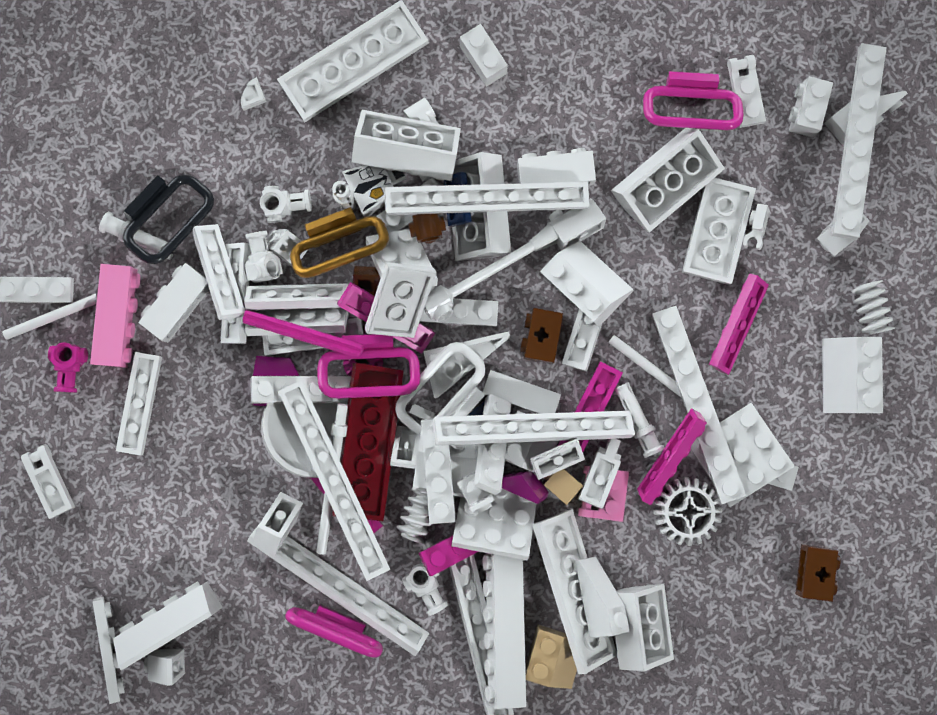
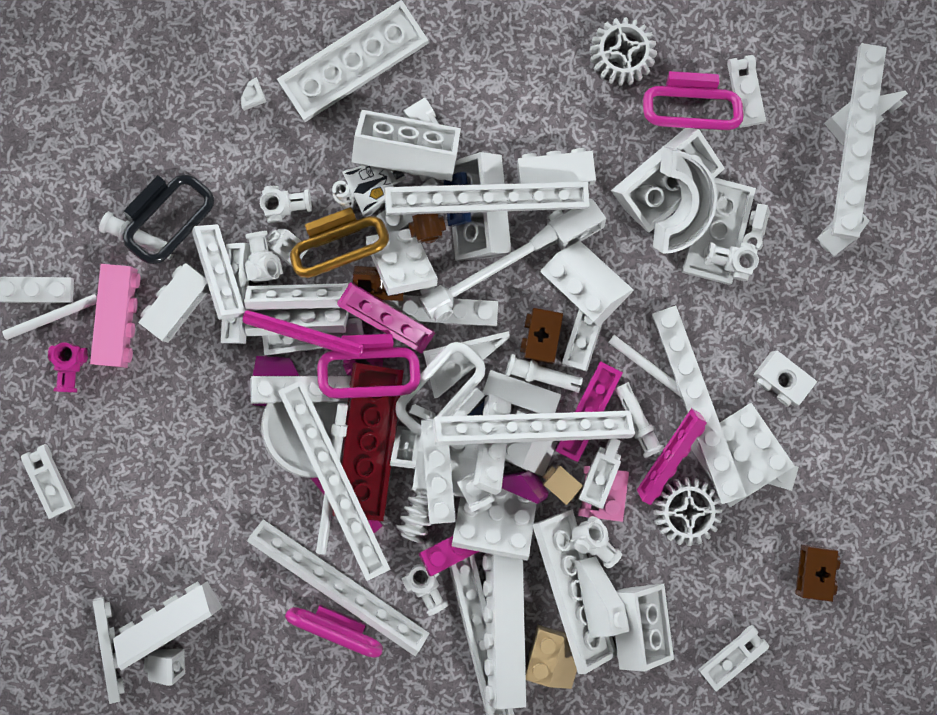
(139, 403): white plate -> none
(277, 524): white brick -> none
(400, 300): white tile -> none
(483, 55): white brick -> none
(531, 371): none -> white pin
(557, 459): white slope -> none
(593, 538): none -> white connector
(620, 32): none -> white gear
(696, 205): none -> white brick
(730, 259): none -> white connector
(733, 658): none -> white plate
(738, 324): dark pink plate -> none
(798, 383): none -> white brick
(810, 106): white brick -> none
(852, 375): white slope -> none
(872, 308): white piece -> none

